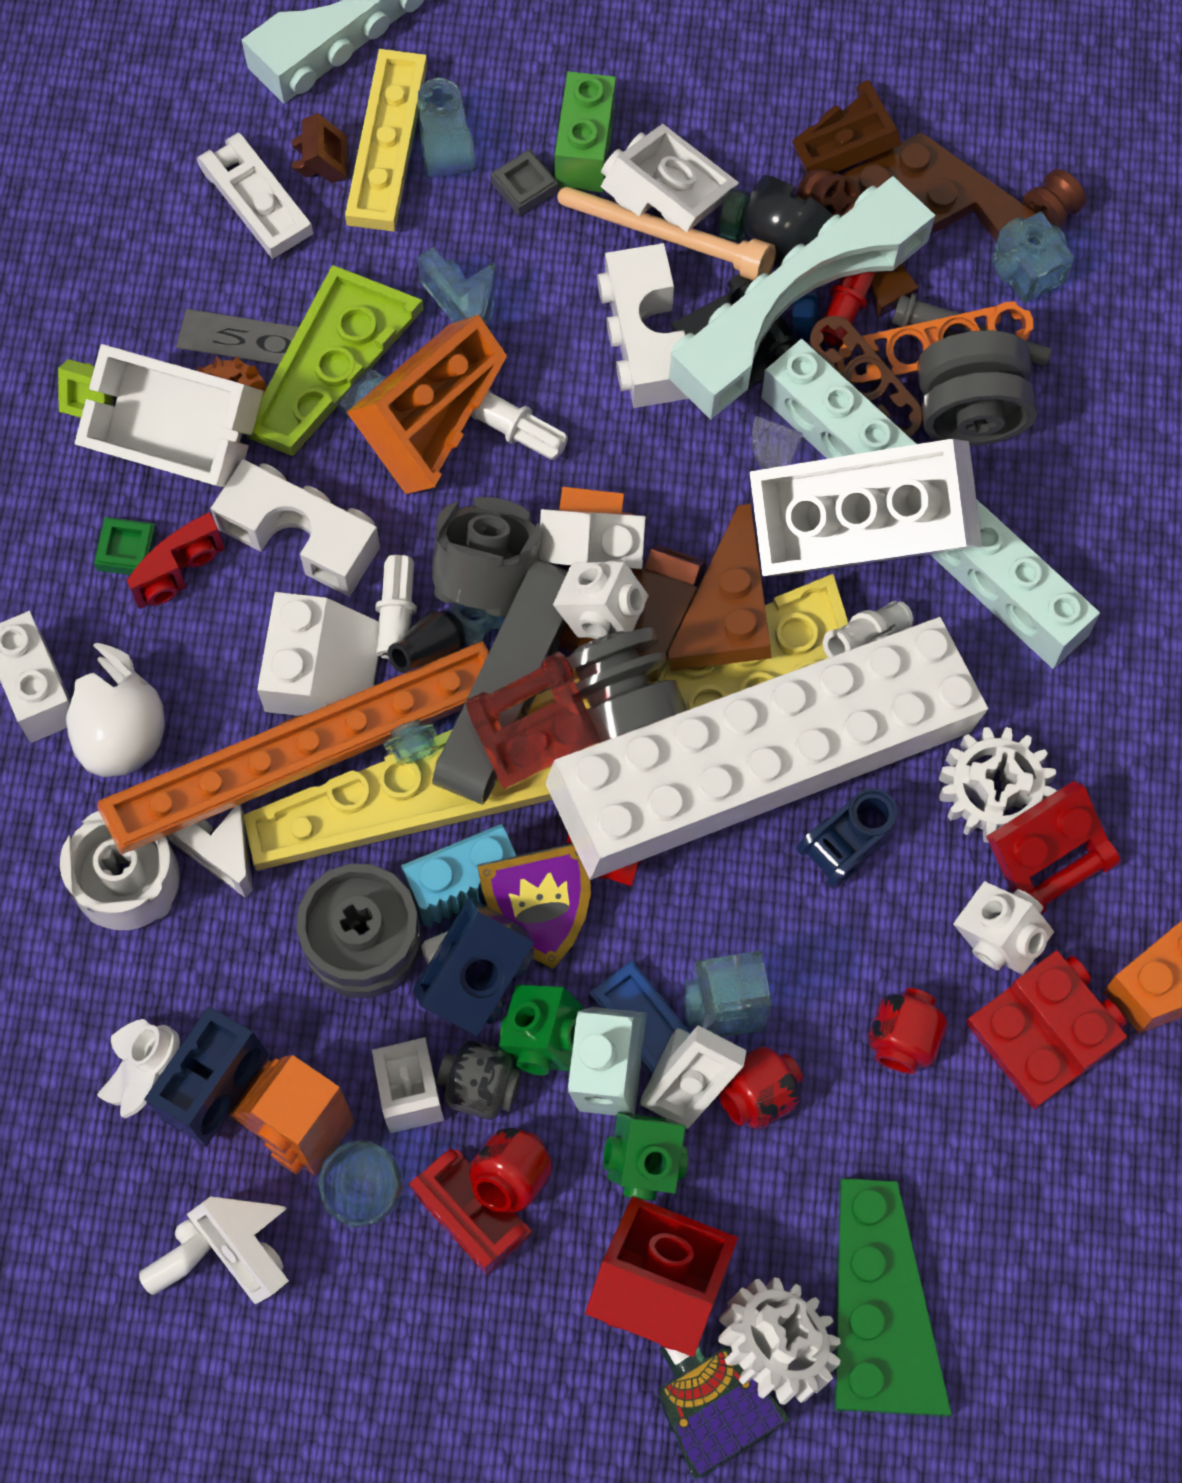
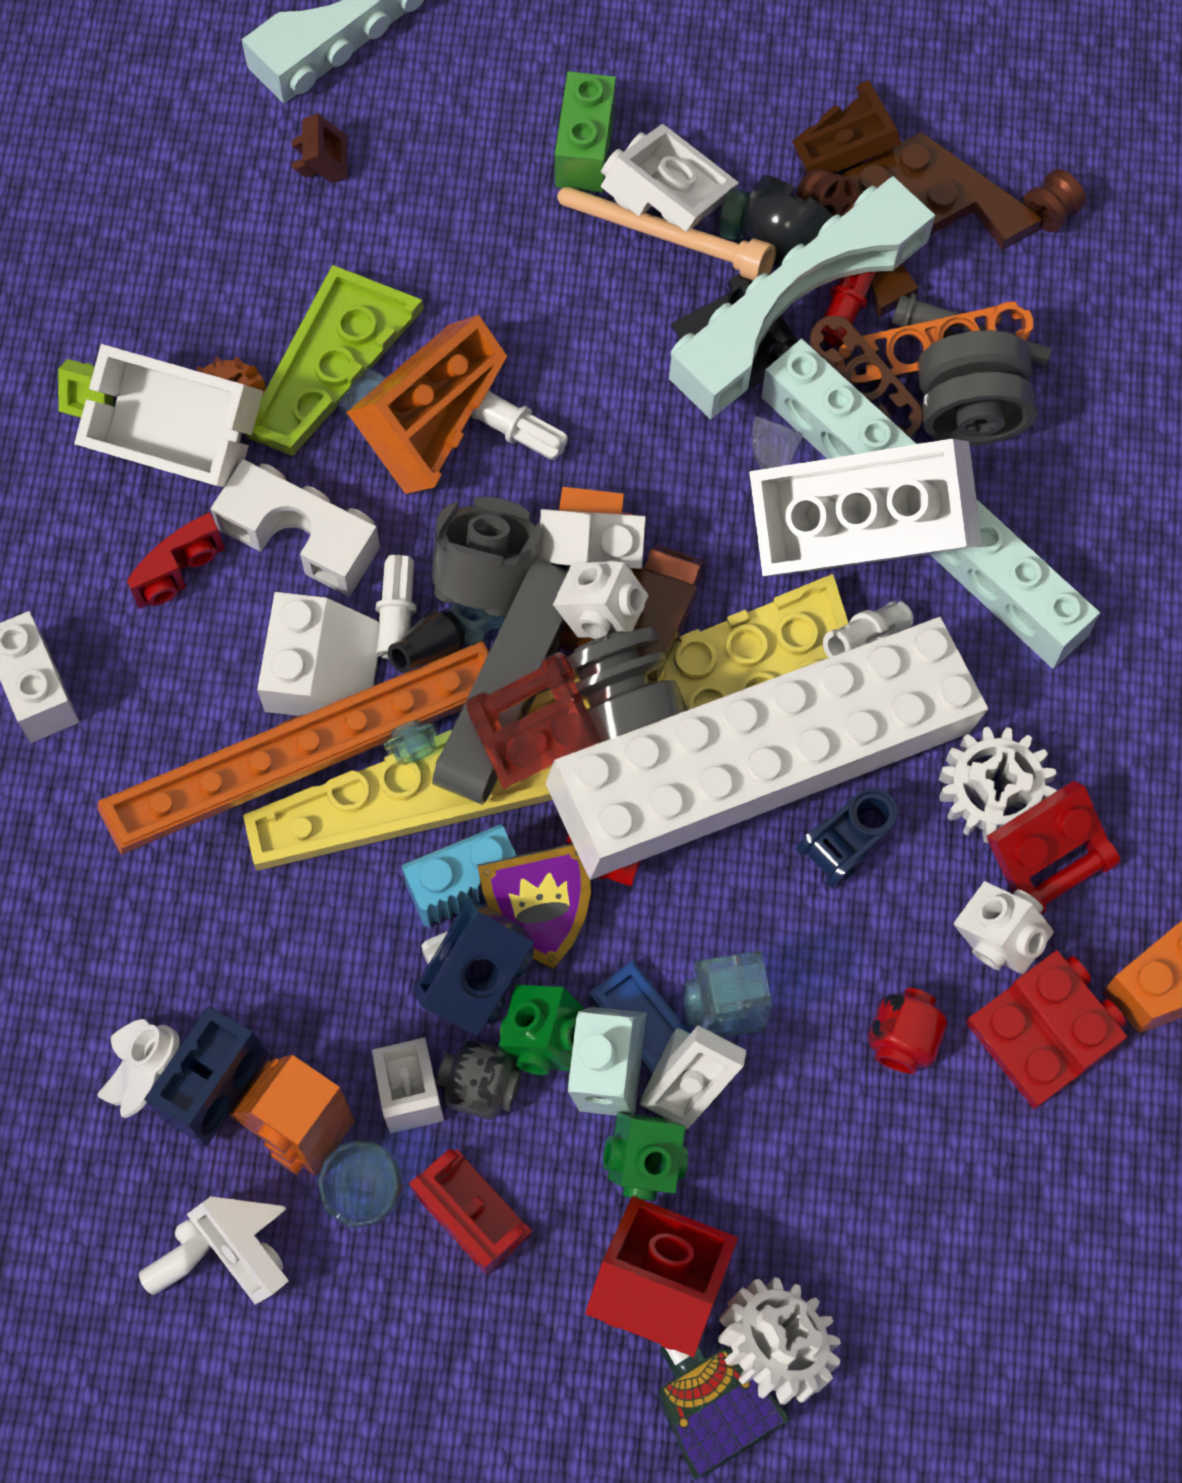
(116, 726): white helmet -> none
(124, 545): green tile -> none
(124, 900): white brick -> none
(223, 852): white slope -> none
(235, 336): flat silver sticker -> none
(256, 196): white plate -> none
(351, 900): dark grey wheel -> none
(386, 140): light yellow plate -> none
(444, 130): clear light blue piece -> none
(453, 293): clear light blue slope -> none
(510, 1170): red head -> none
(524, 182): dark grey tile -> none
(637, 287): white arch -> none
(728, 609): dark orange wing -> none
(762, 1089): red head -> none
(805, 315): blue tile -> none
(881, 1310): green wing -> none
(1032, 256): clear light blue brick -> none

